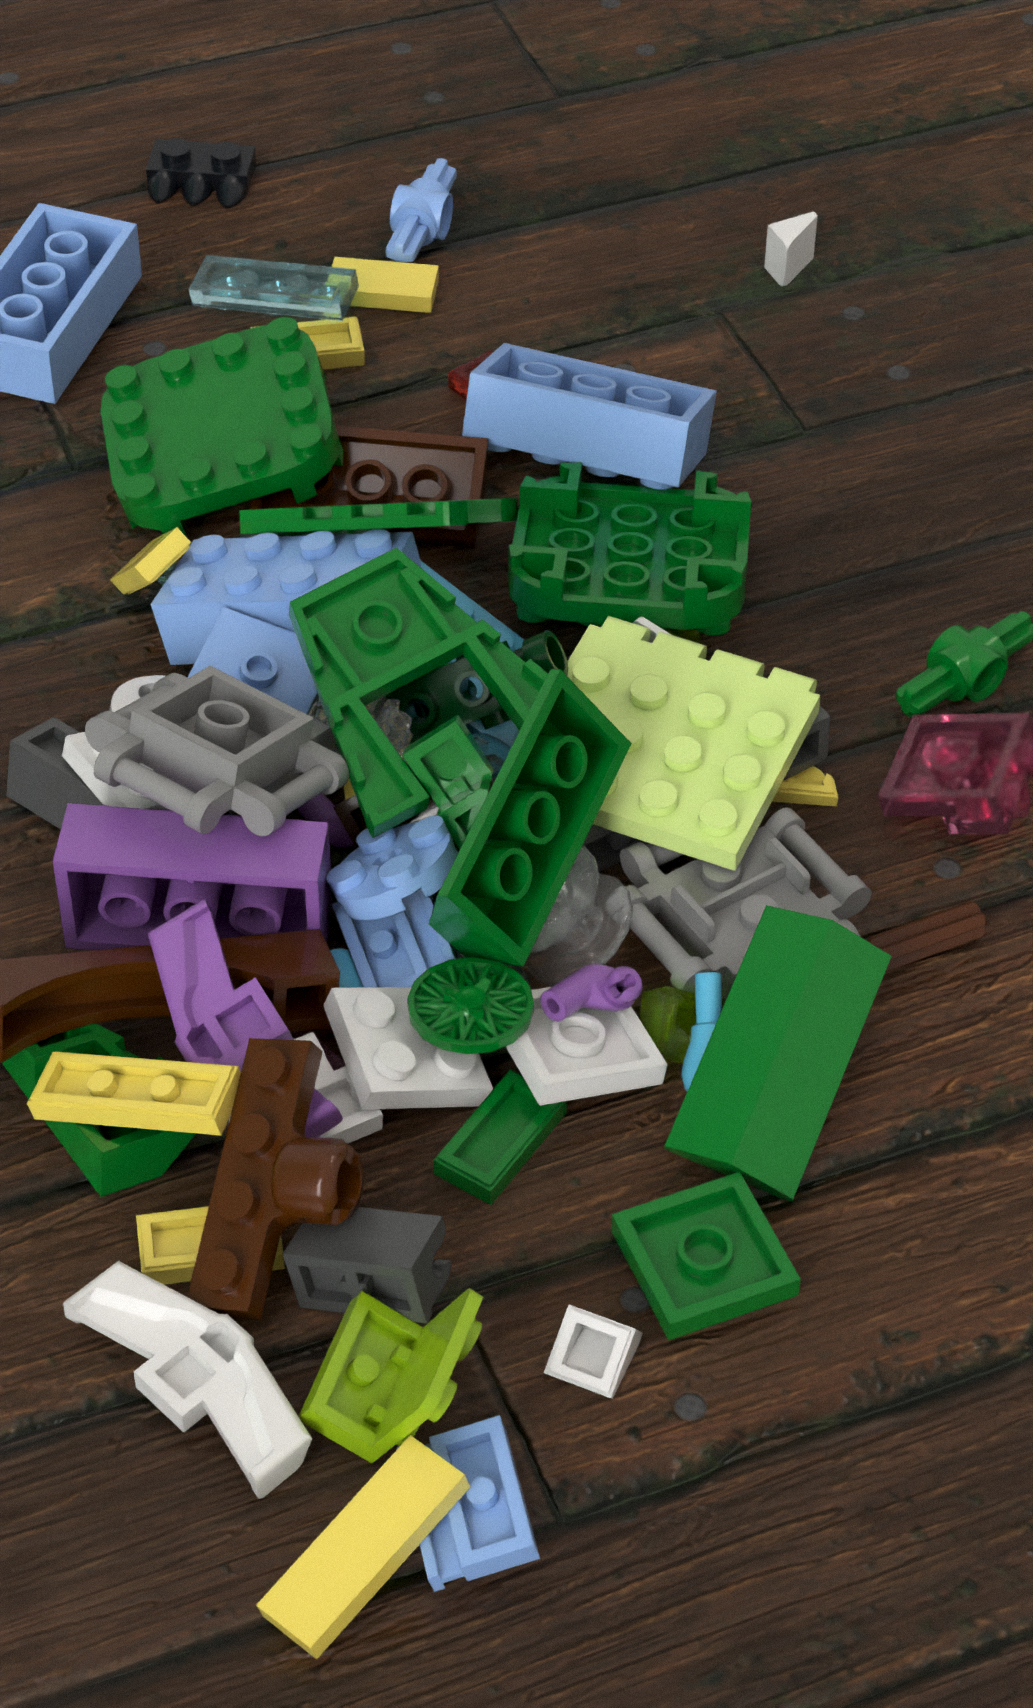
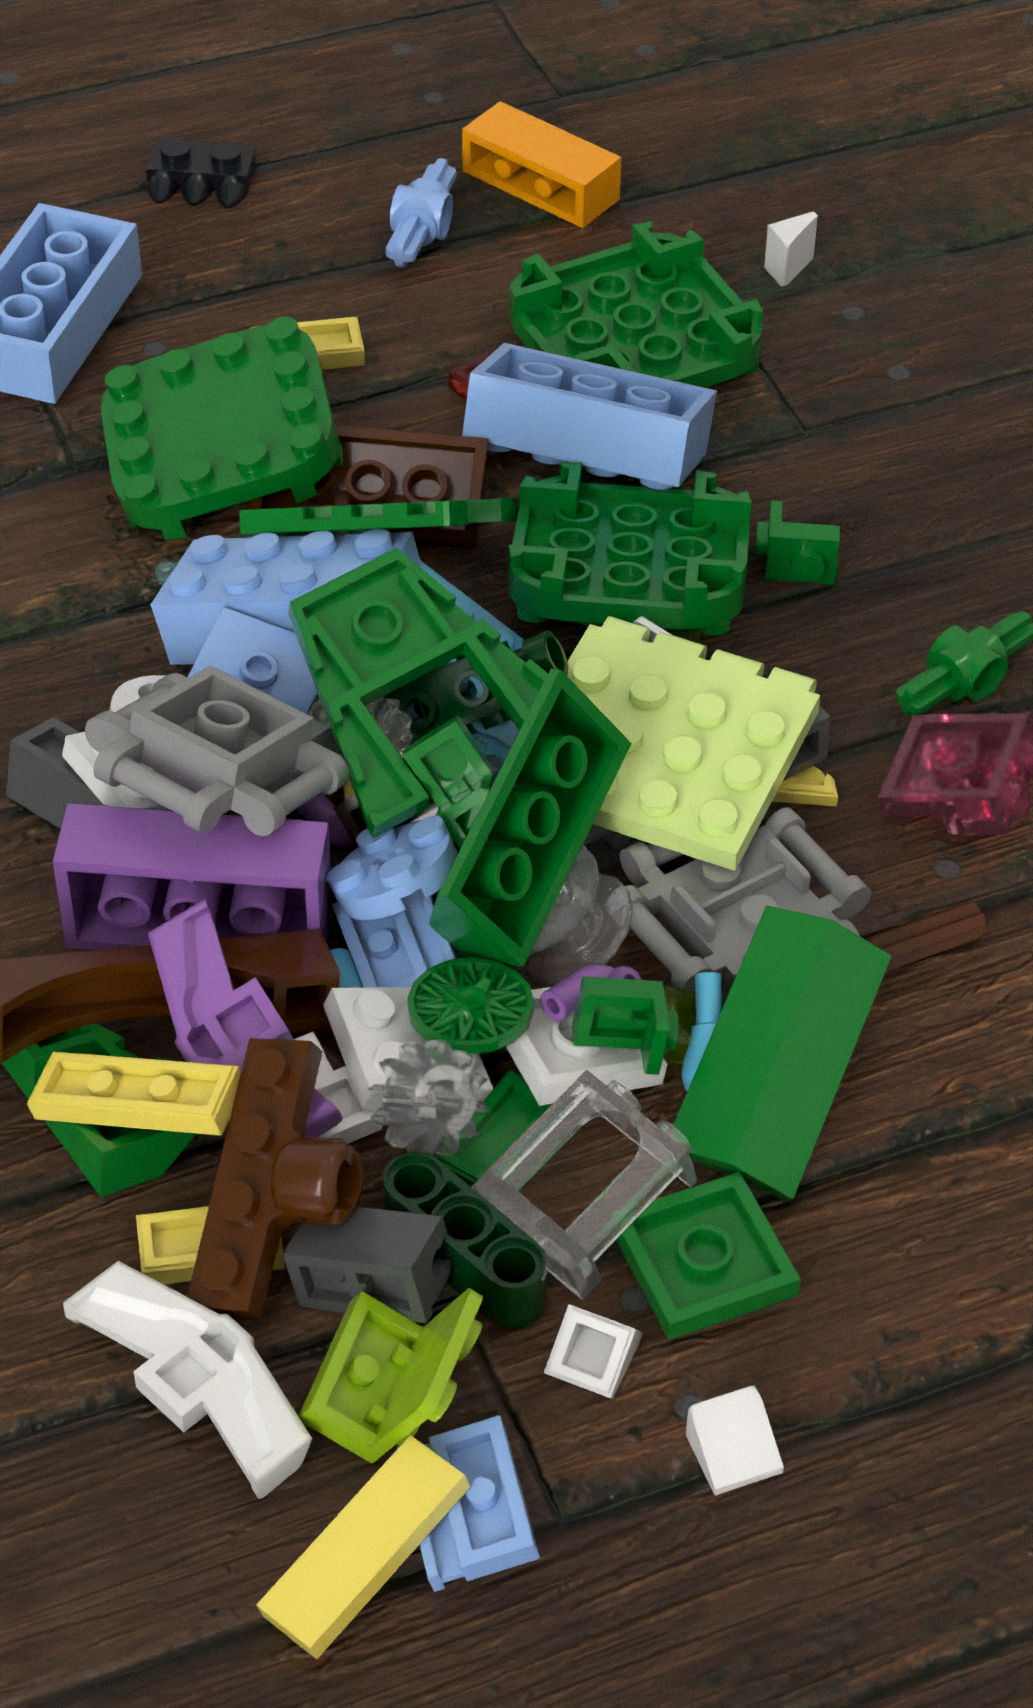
(151, 561): light yellow tile -> none
(274, 287): clear light blue plate -> none
(392, 284): light yellow tile -> none
(453, 1101): none -> clear gear
(495, 1246): none -> dark green beam
(541, 164): none -> light orange brick
(625, 1016): none -> green bracket
(640, 310): none -> green plate
(660, 1159): none -> clear panel
(733, 1440): none -> white slope
(797, 549): none -> green bracket

